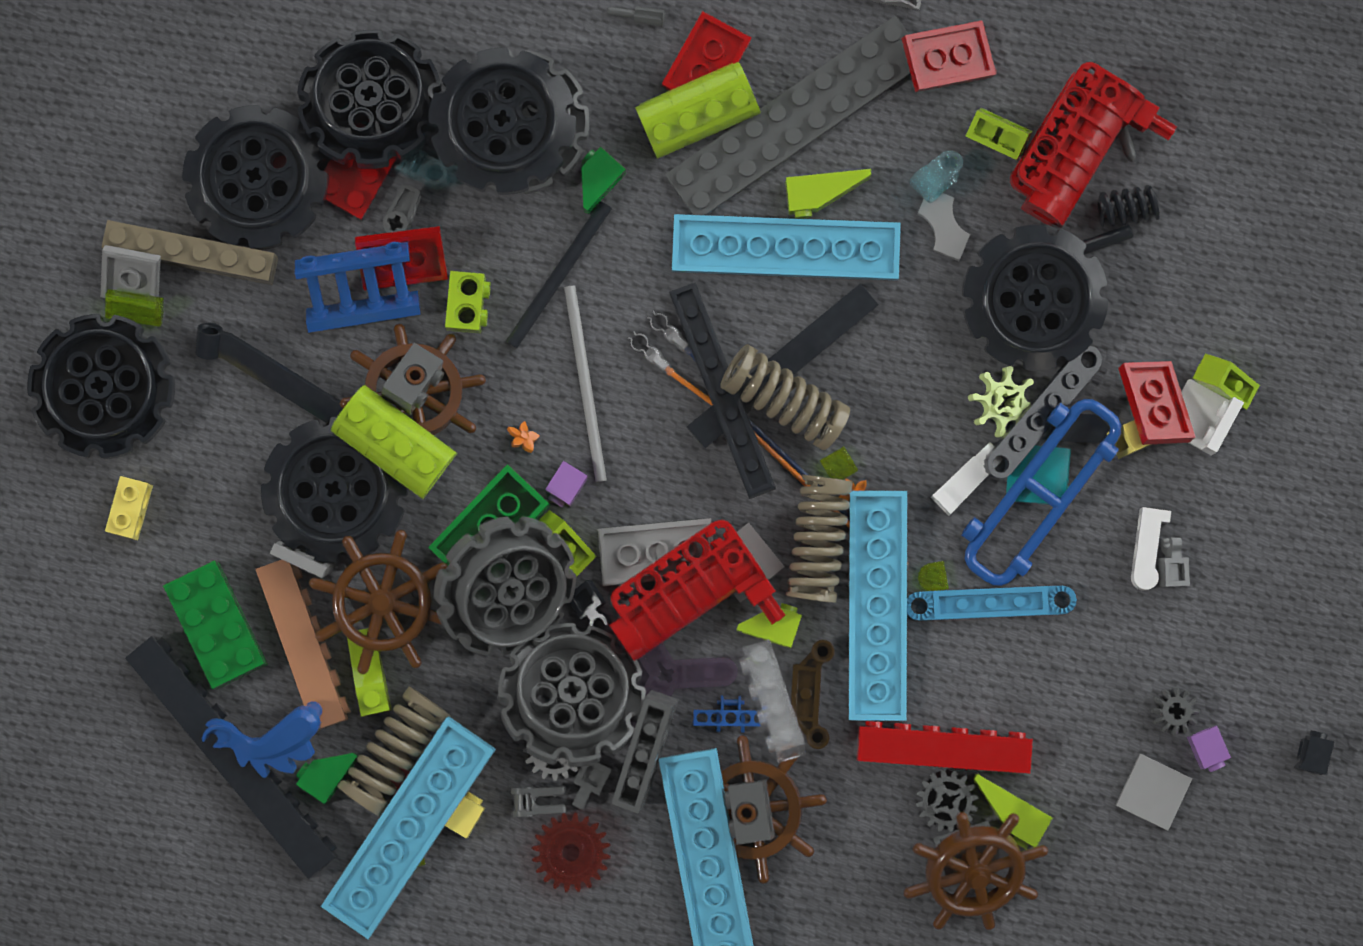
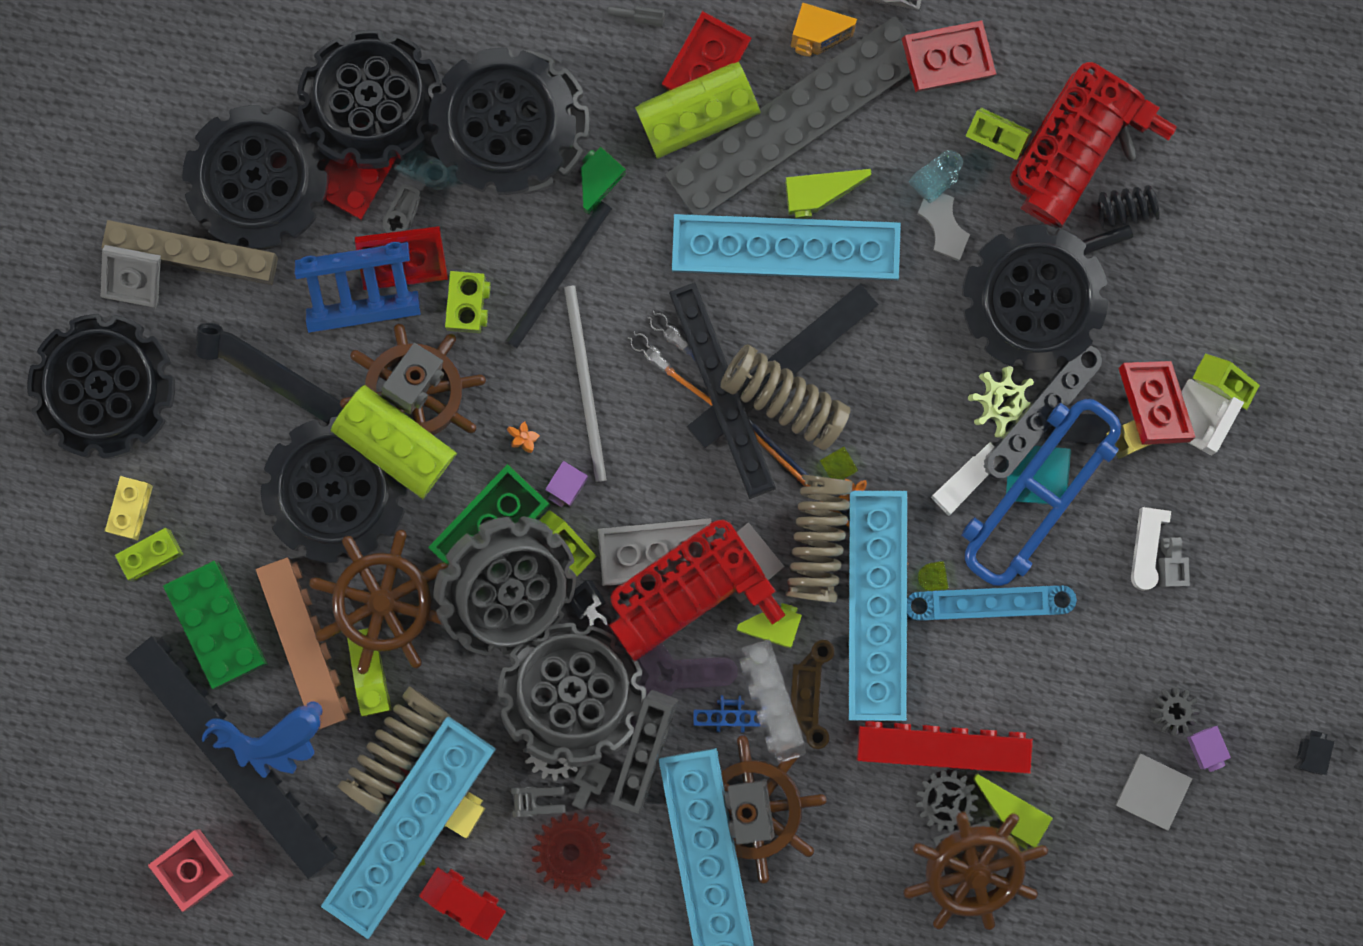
(136, 307): clear neon green tile -> none
(149, 554): none -> lime brick
(190, 870): none -> coral brick
(302, 560): light grey tile -> none
(323, 775): green slope -> none
(457, 900): none -> red brick
(820, 30): none -> light orange slope

